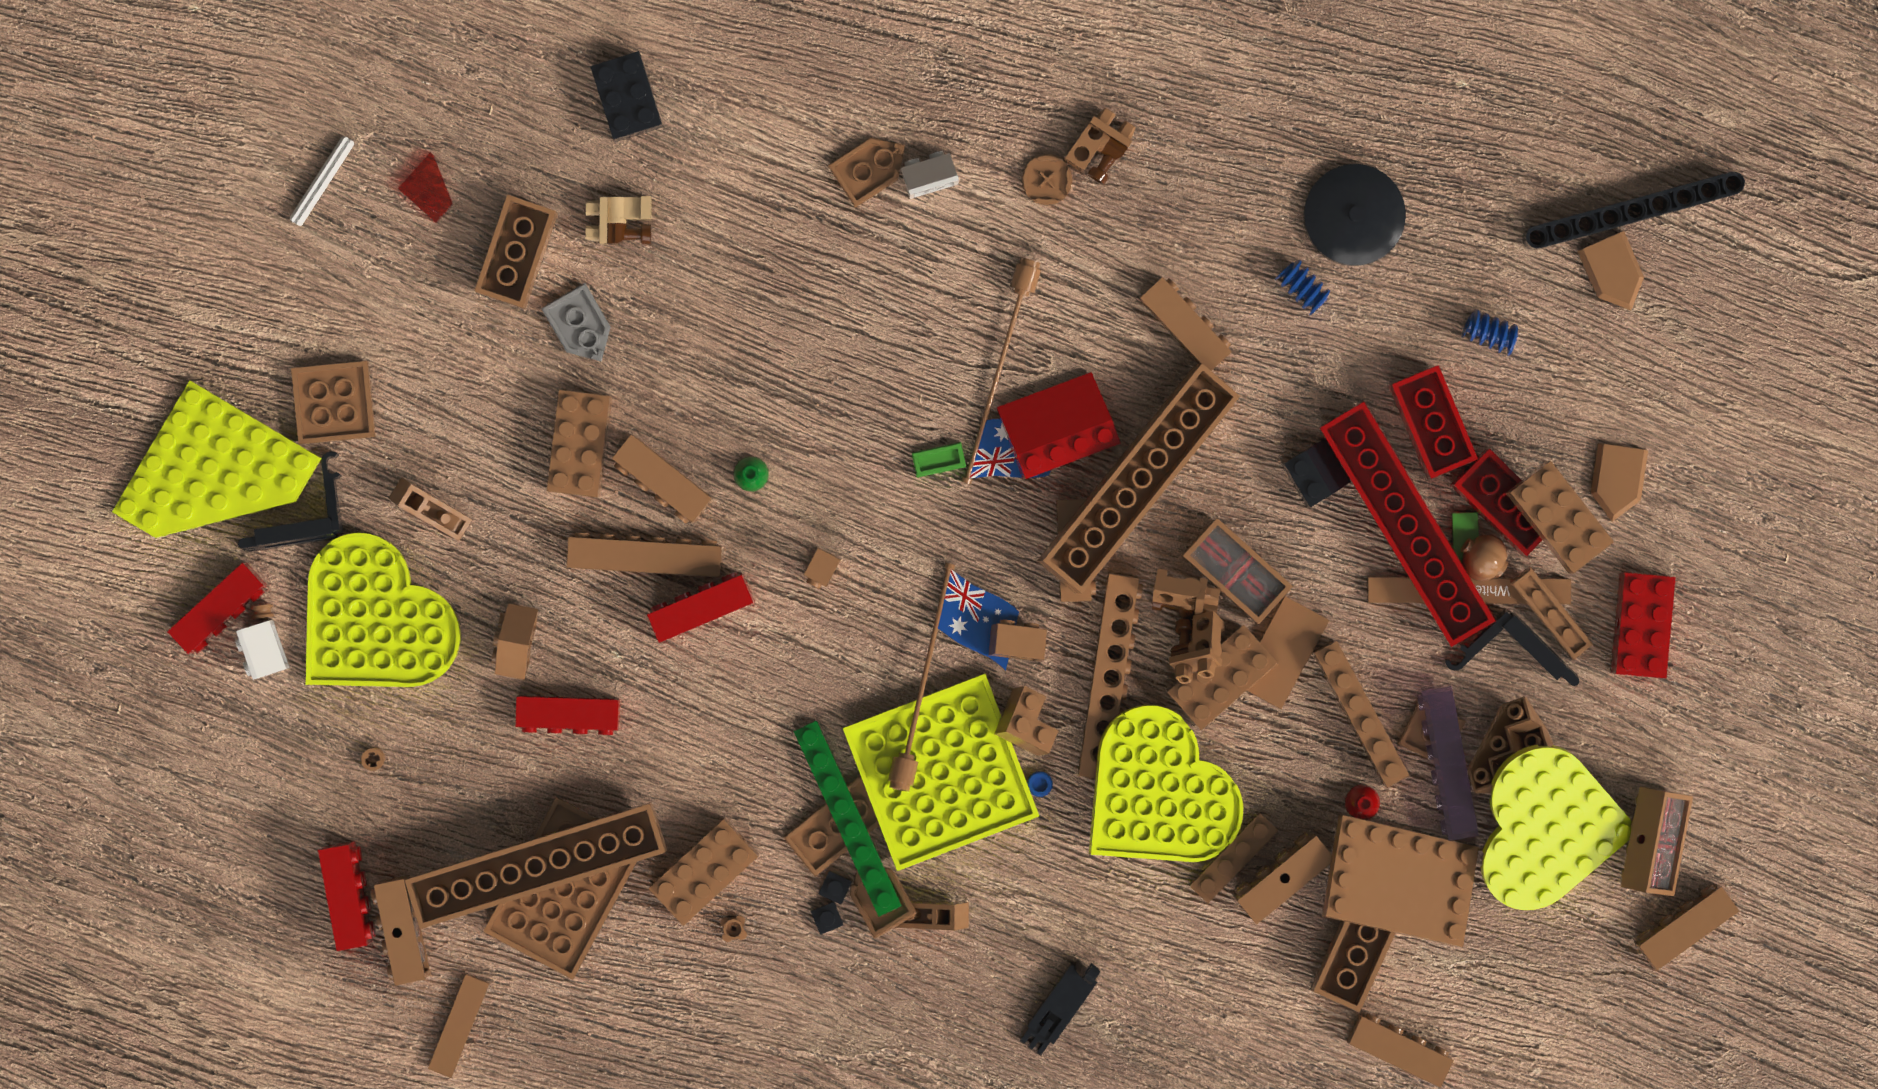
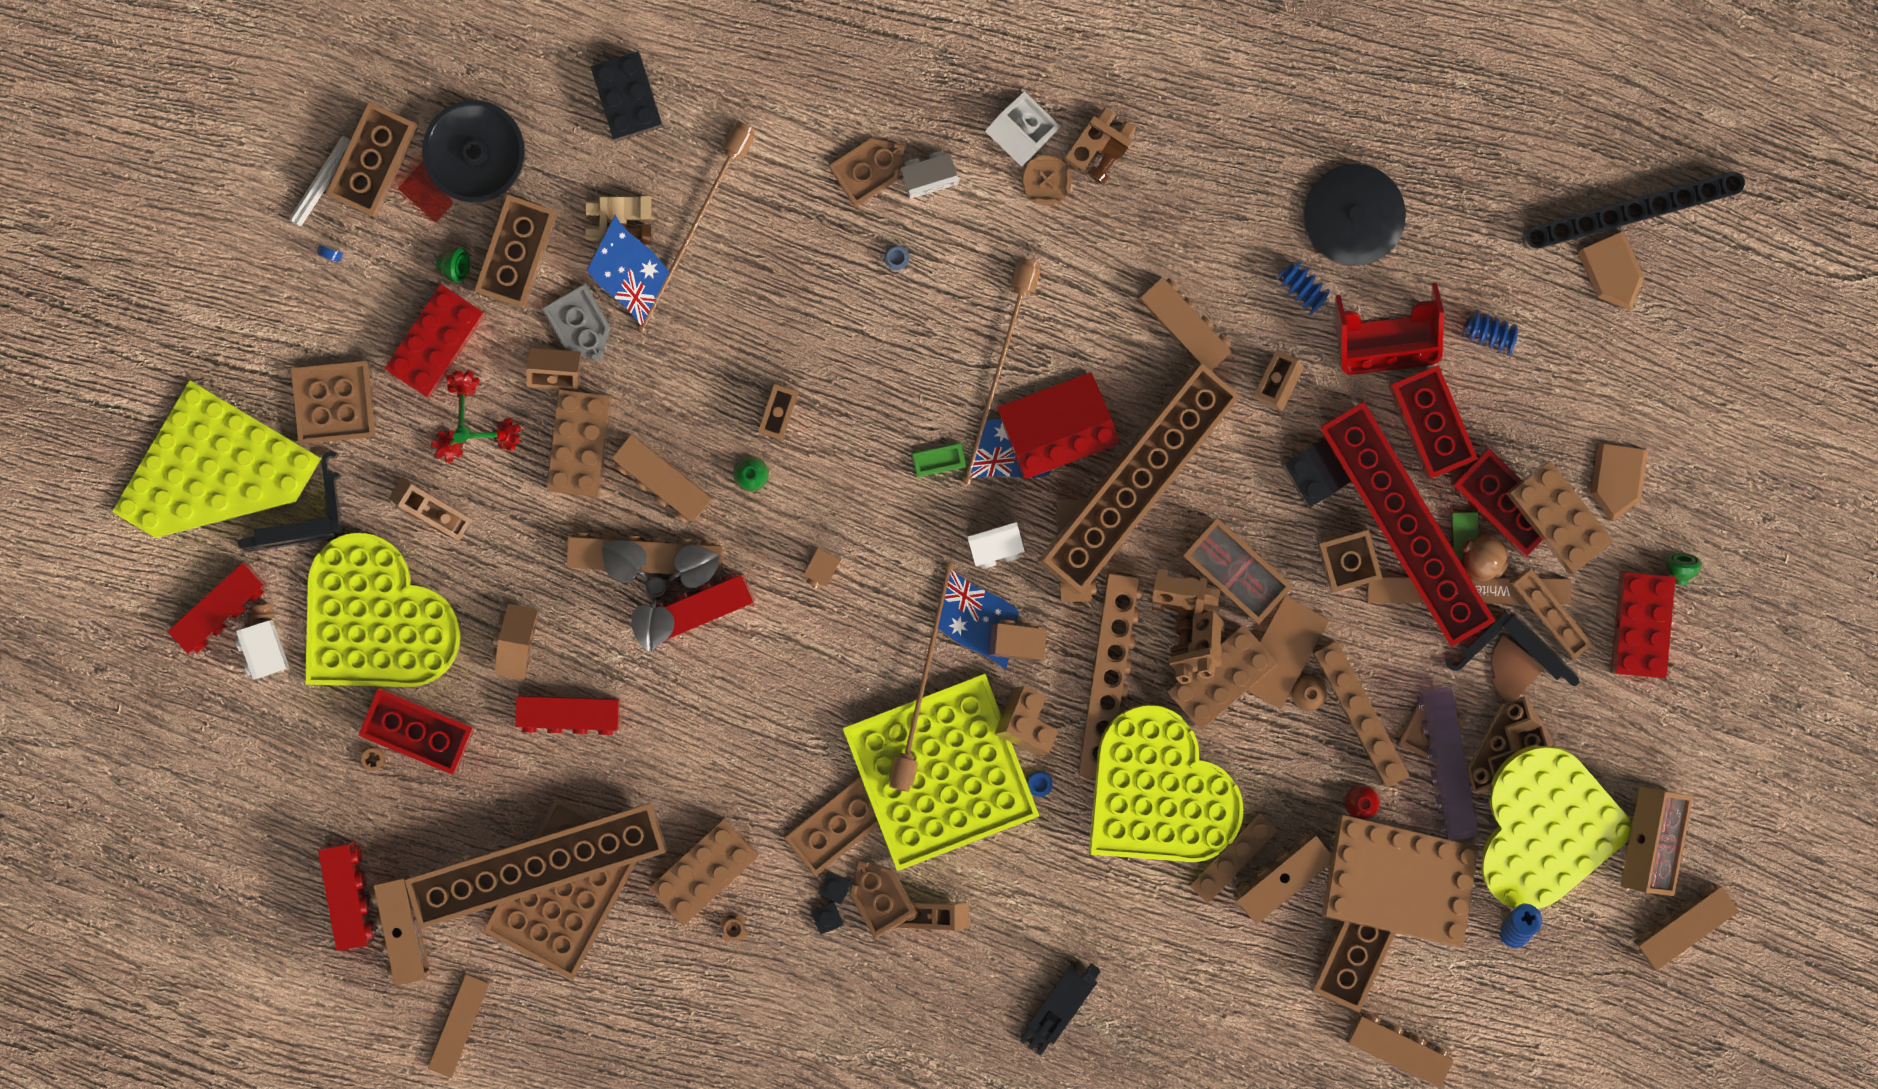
(330, 253): none -> blue tile
(372, 160): none -> medium nougat brick
(416, 730): none -> red brick
(435, 341): none -> red brick
(449, 444): none -> red plant
(454, 264): none -> green brick
(473, 151): none -> black dish
(553, 369): none -> medium nougat brick
(623, 562): none -> flat silver plant
(631, 269): none -> flag
(778, 412): none -> medium nougat brick
(847, 818): green plate -> none
(896, 257): none -> sand blue plate
(995, 545): none -> white slope
(1022, 128): none -> white slope
(1279, 381): none -> medium nougat brick
(1309, 693): none -> medium nougat brick
(1349, 561): none -> medium nougat slope
(1391, 342): none -> red windscreen
(1512, 669): none -> nougat brick
(1520, 925): none -> blue piece
(1683, 567): none -> green brick

